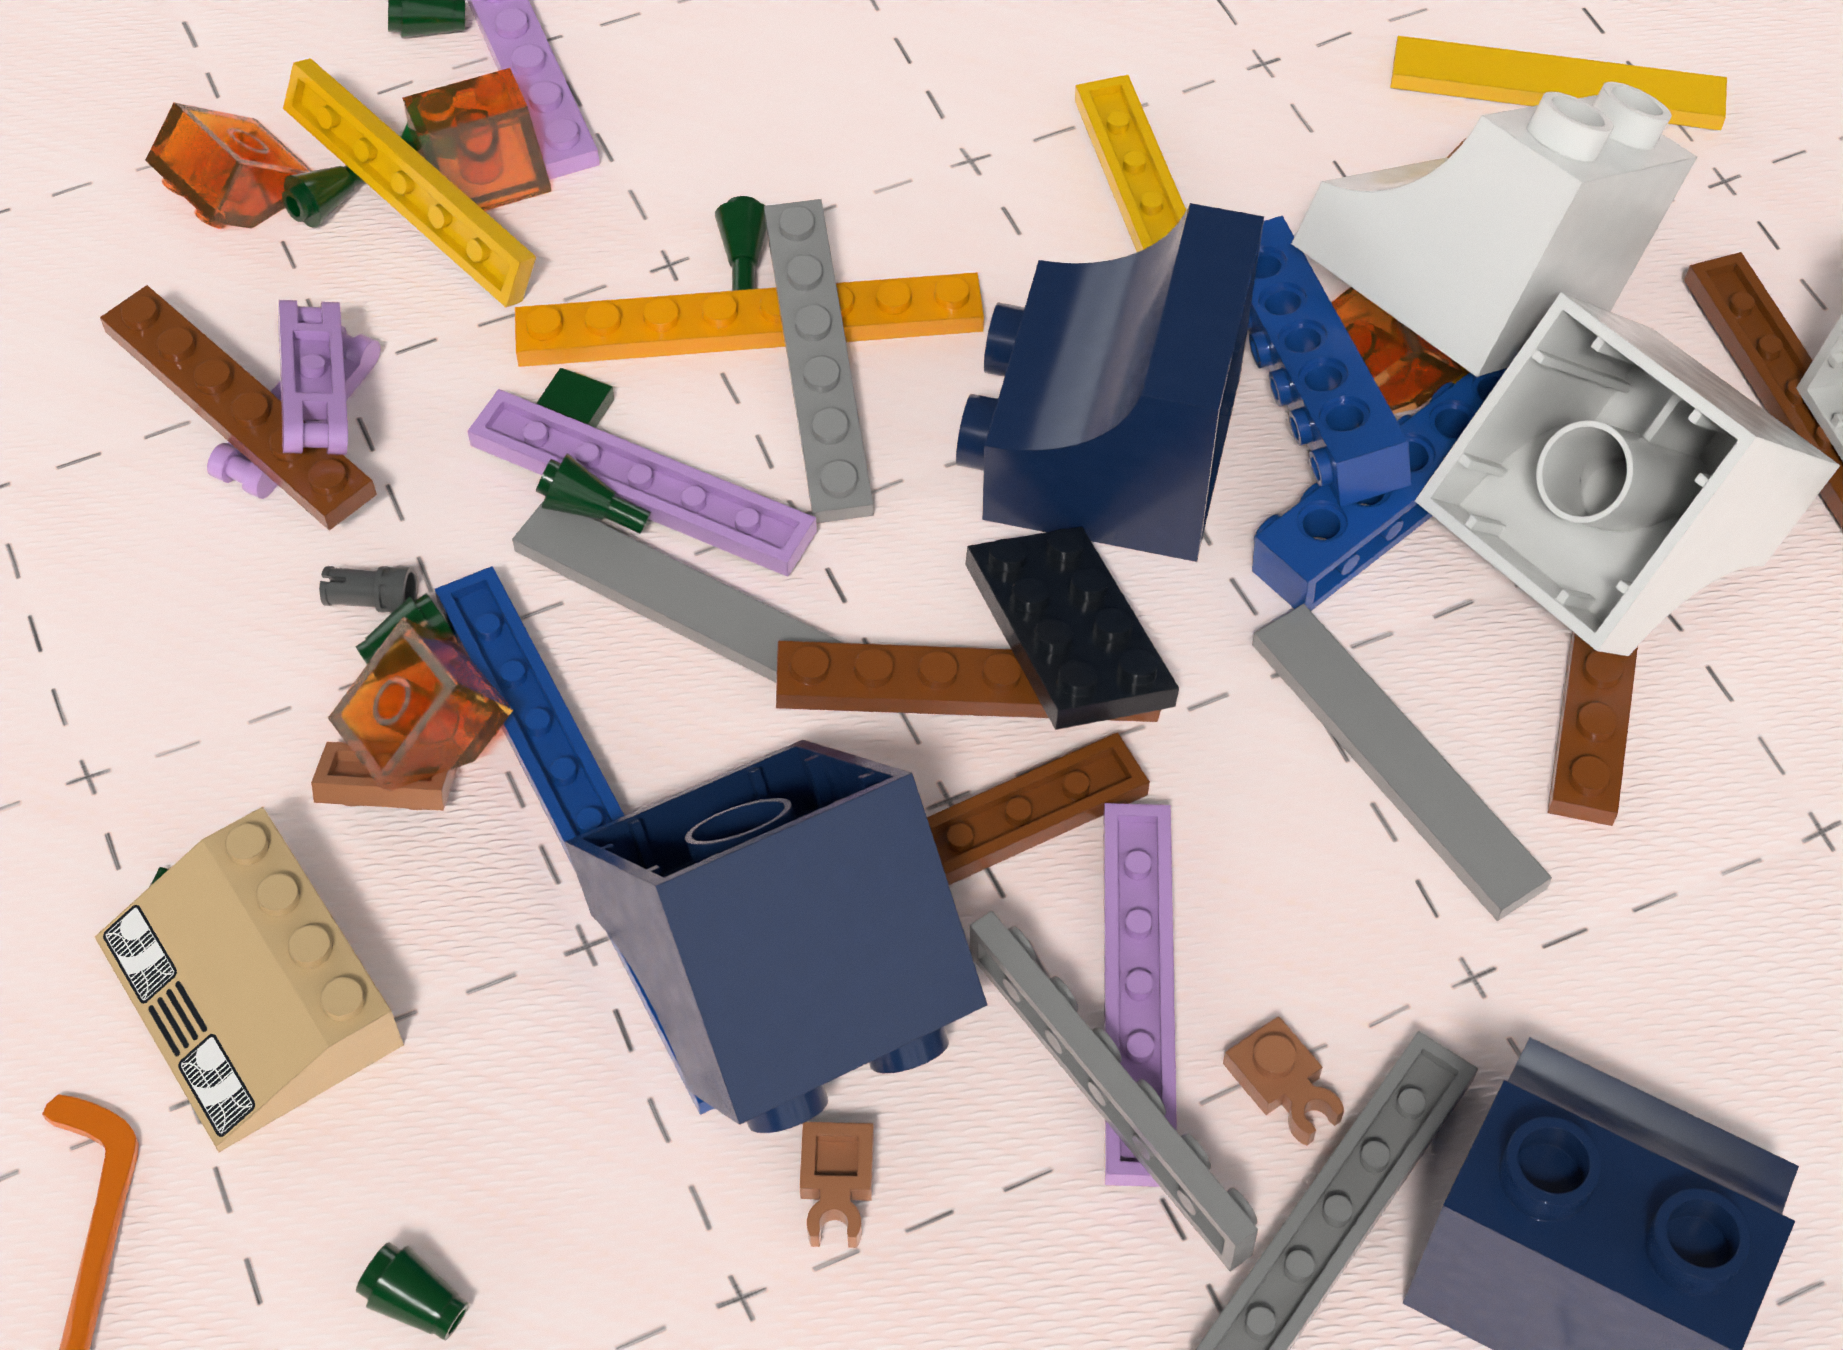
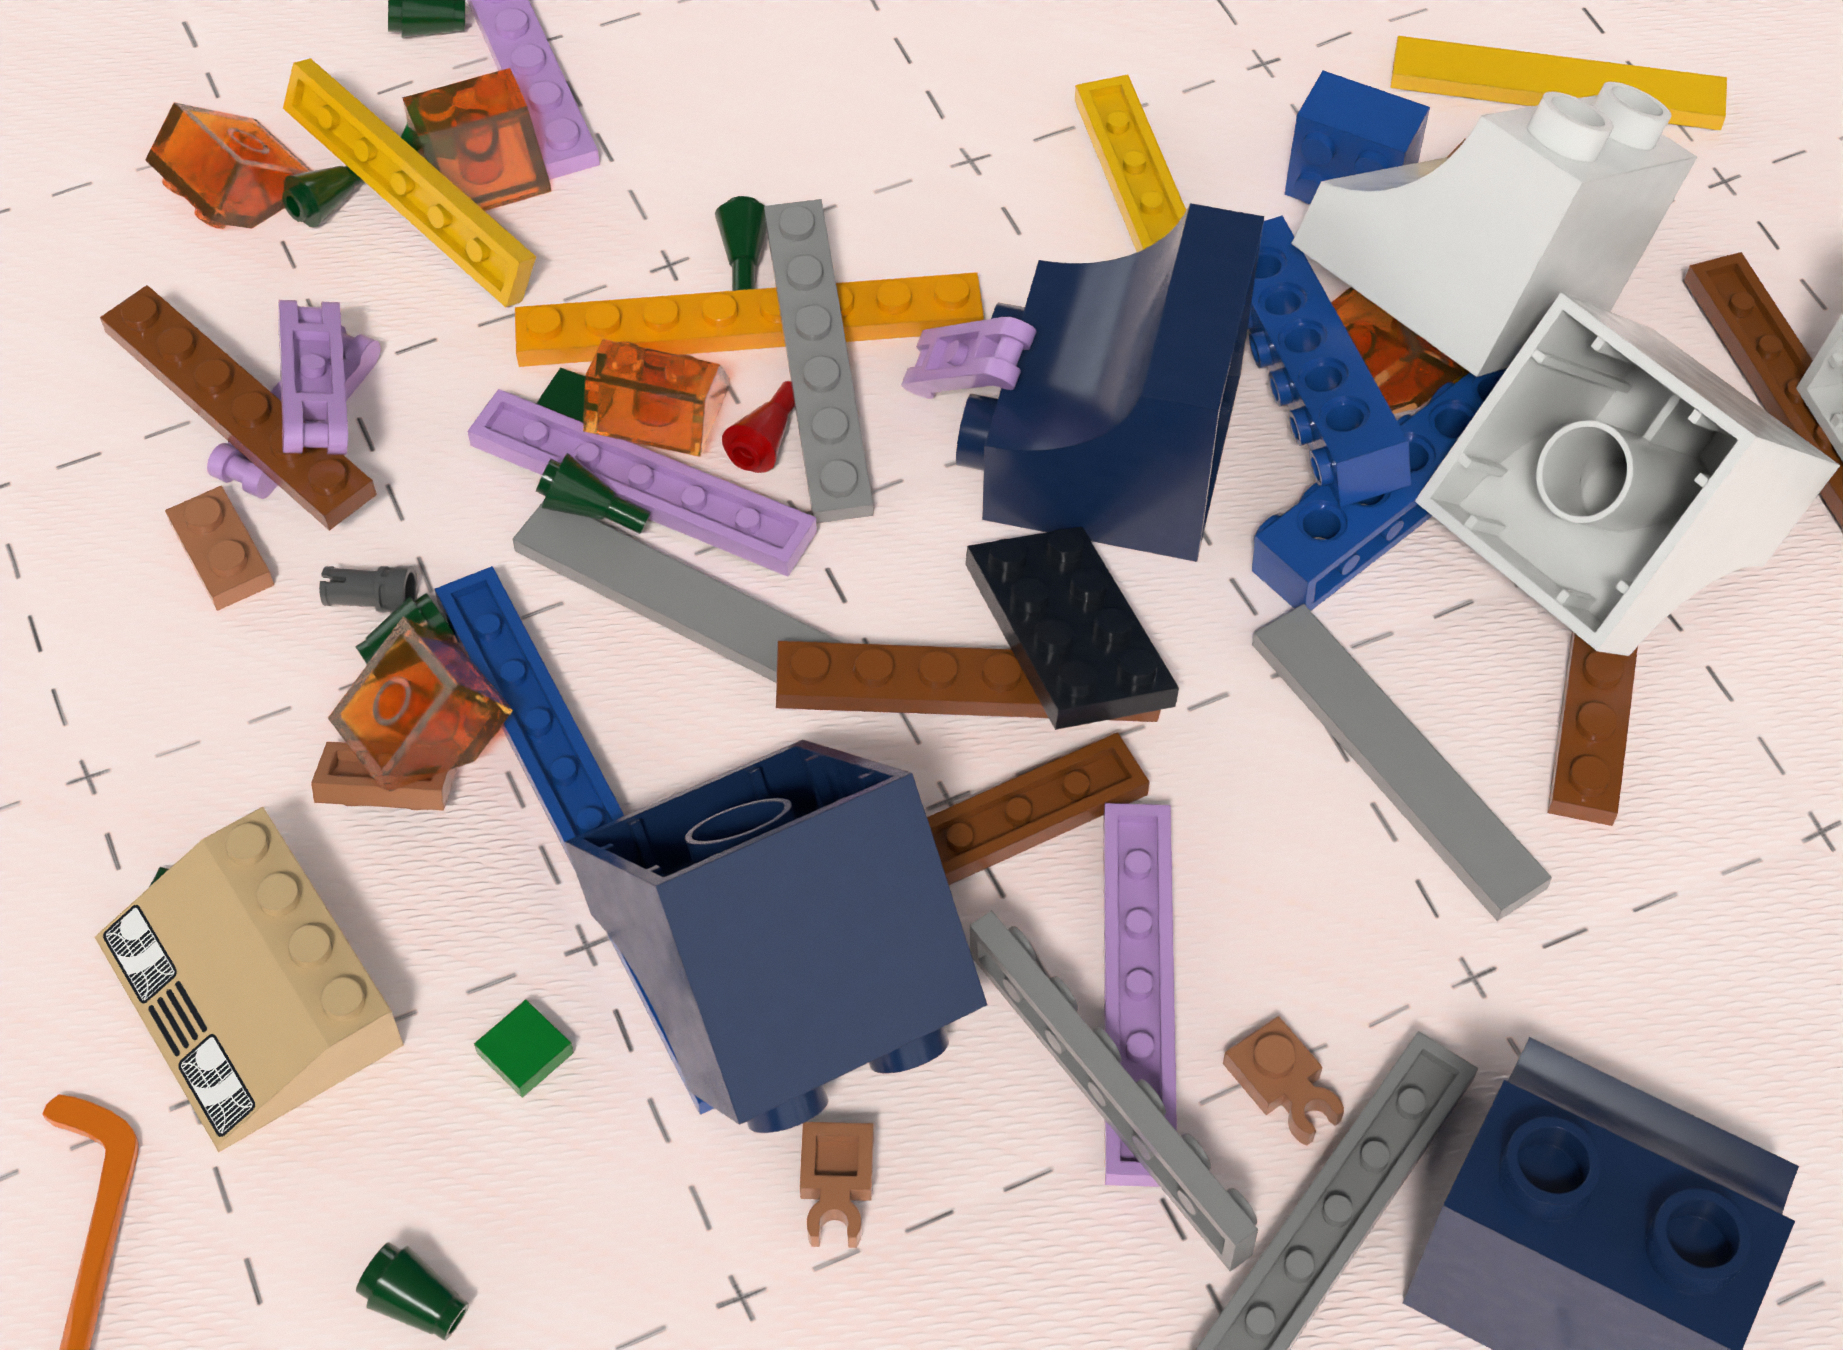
(219, 548): none -> nougat plate
(524, 1048): none -> green tile
(653, 397): none -> clear orange slope
(756, 438): none -> red cone
(969, 356): none -> lavender plate
(1350, 132): none -> blue brick

